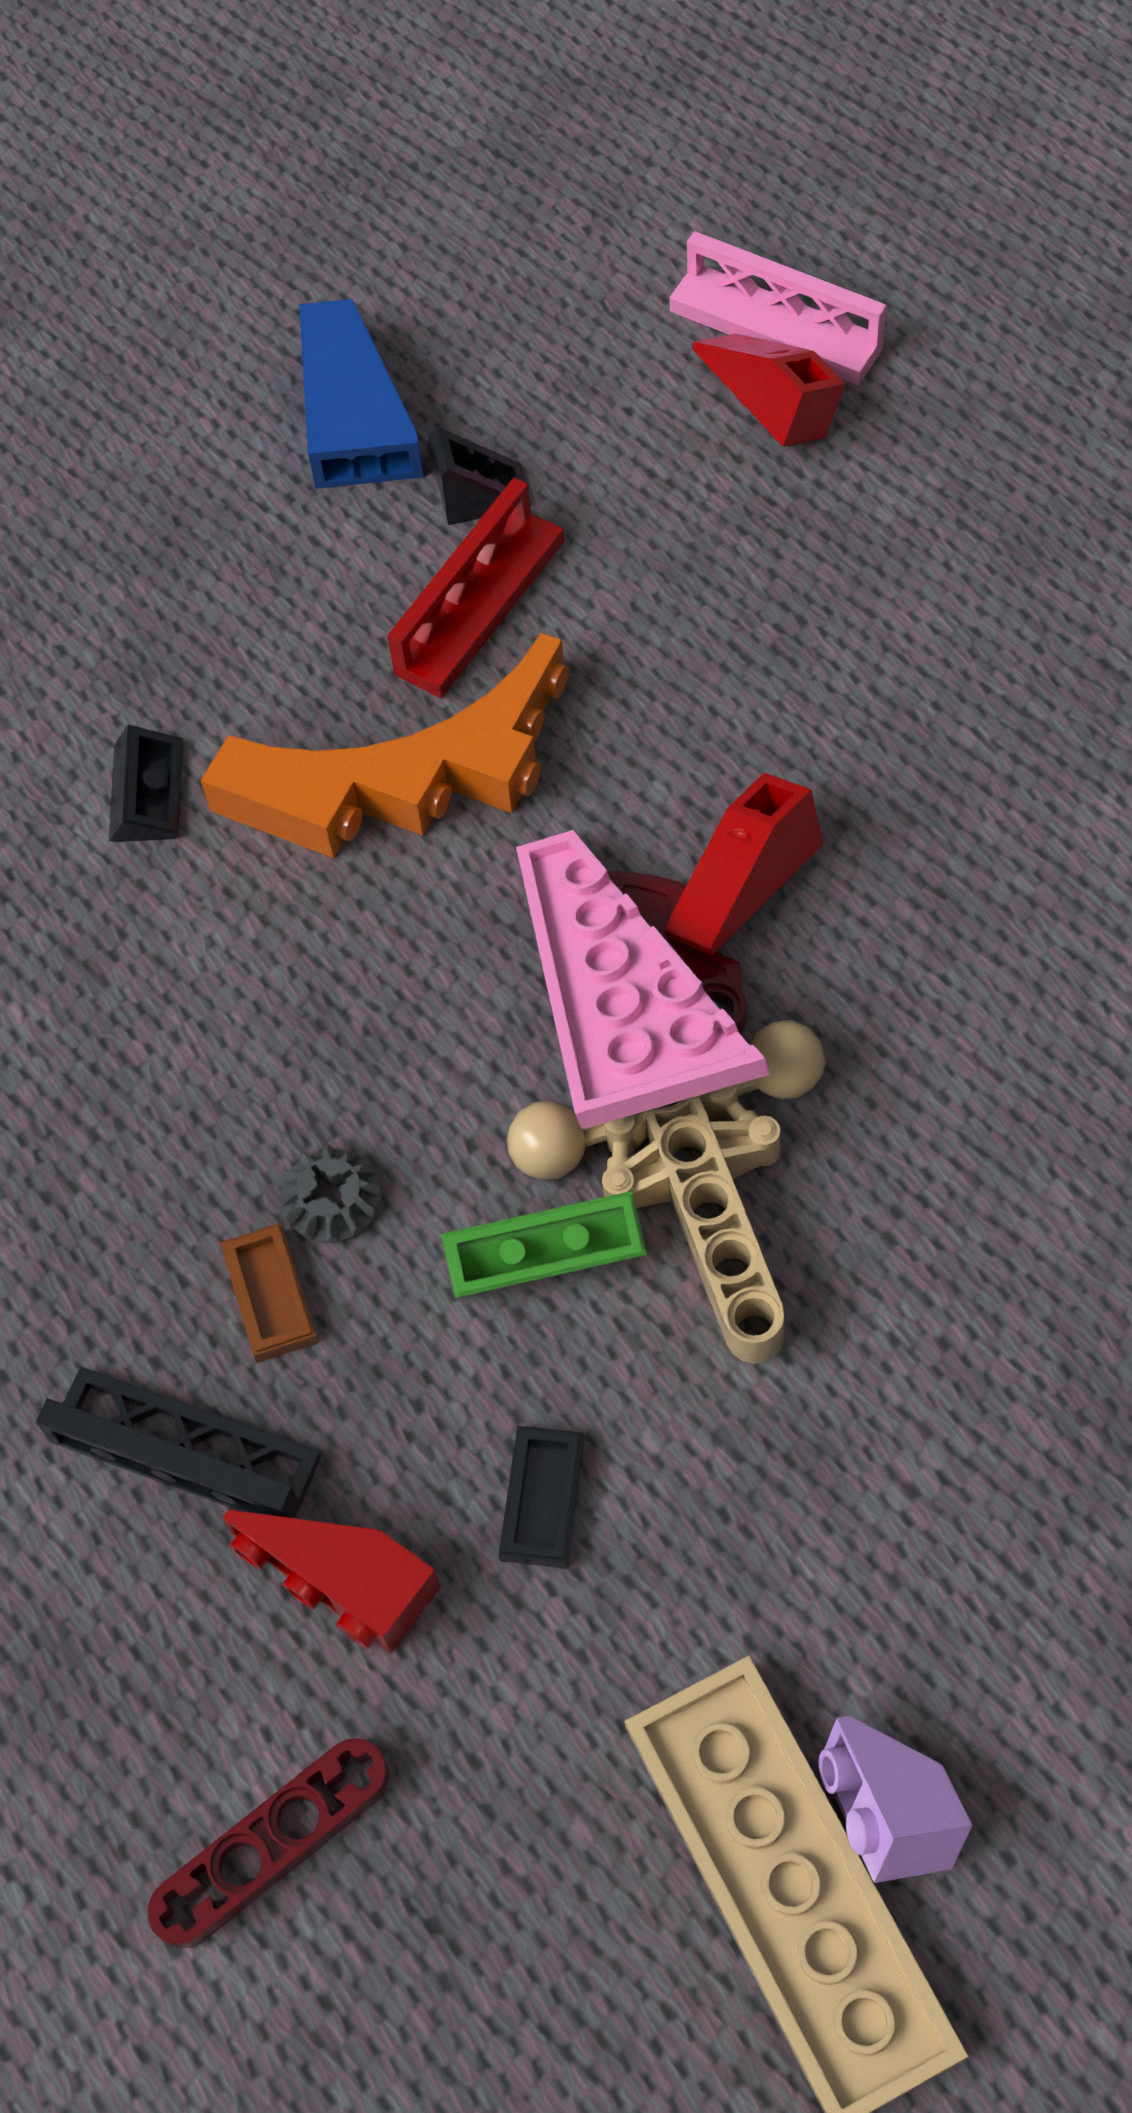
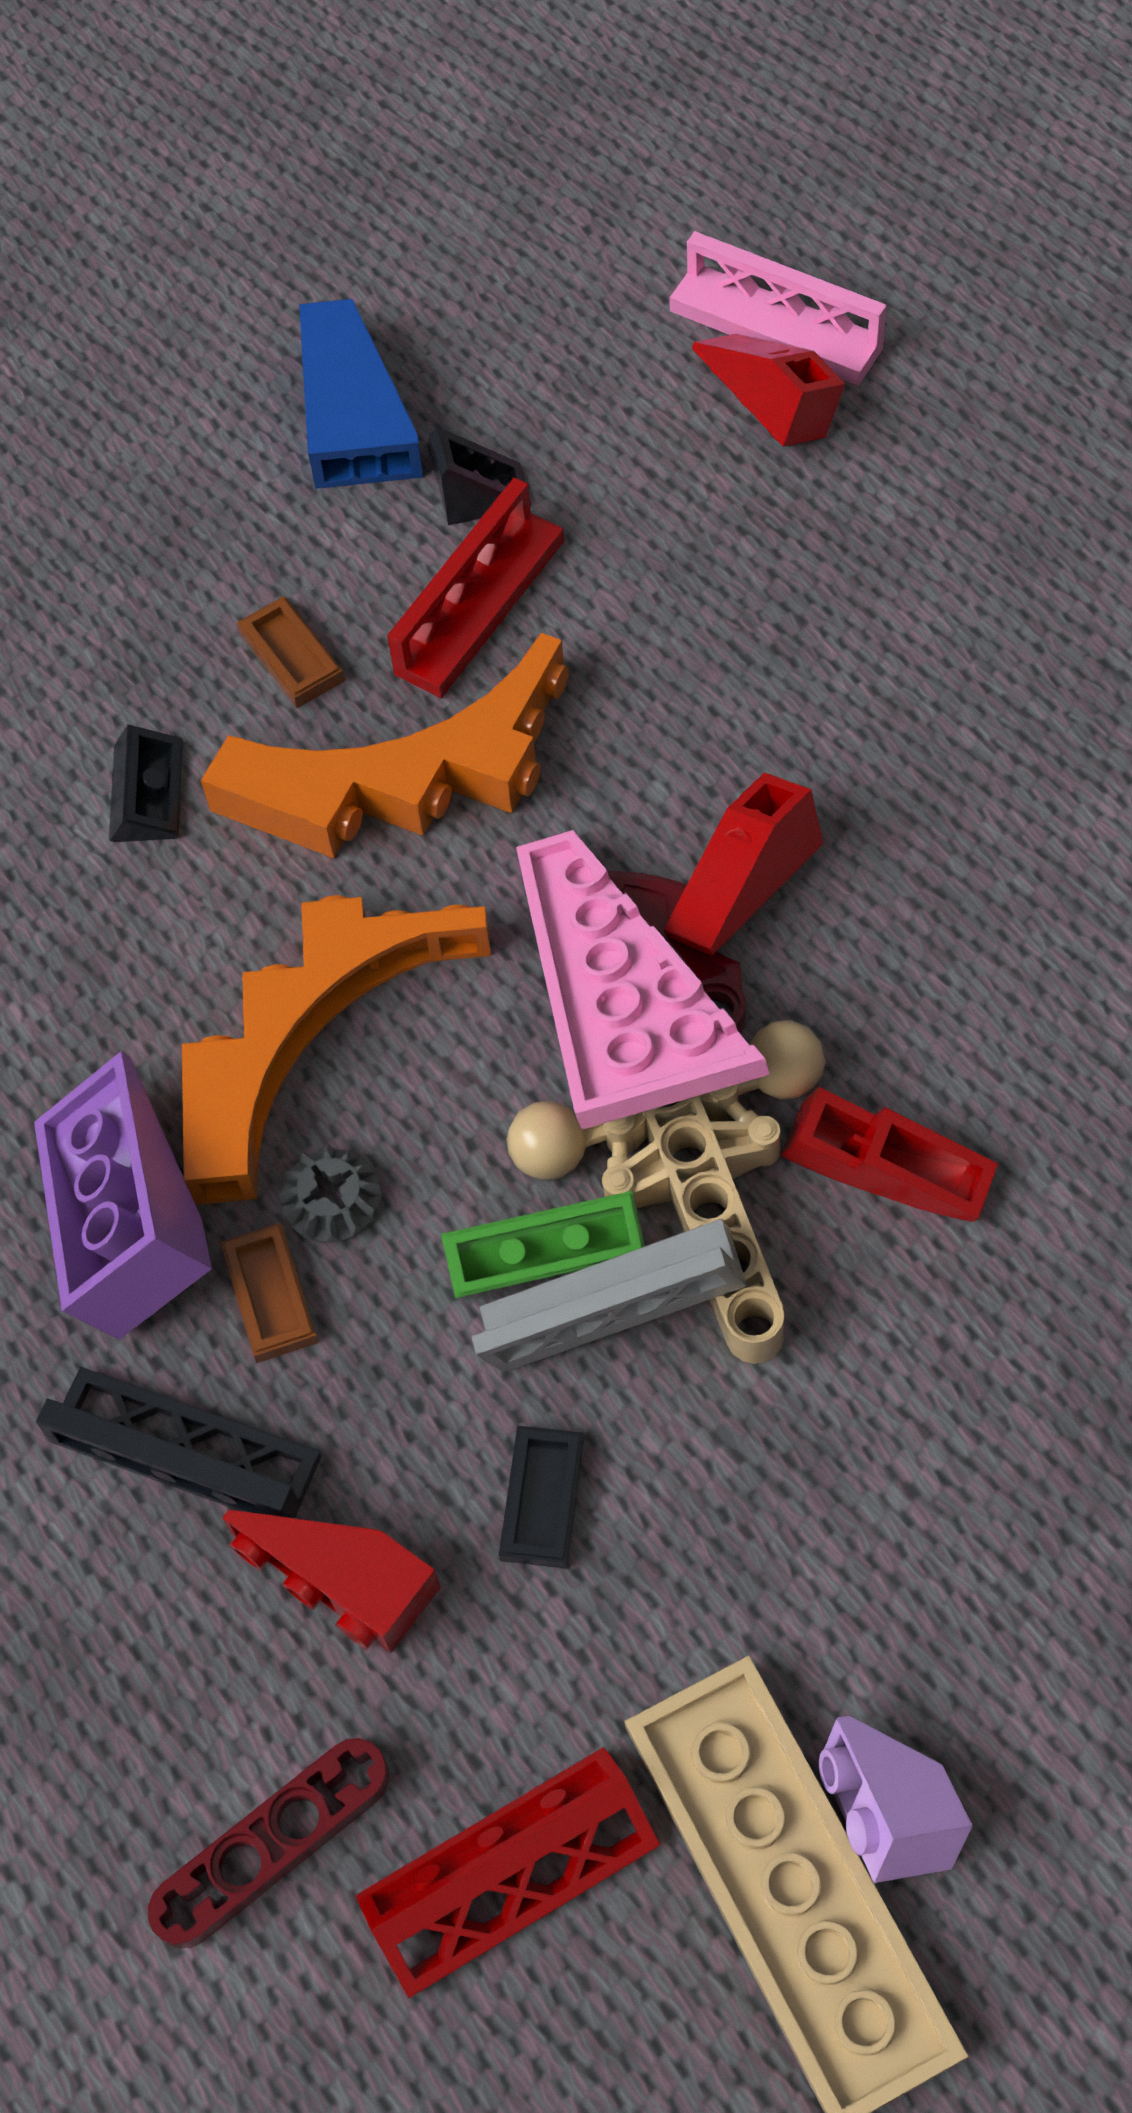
(116, 1203): none -> medium lavender slope
(235, 1081): none -> orange arch
(290, 651): none -> dark orange tile
(492, 1852): none -> red fence
(609, 1297): none -> light grey fence
(888, 1156): none -> red slope

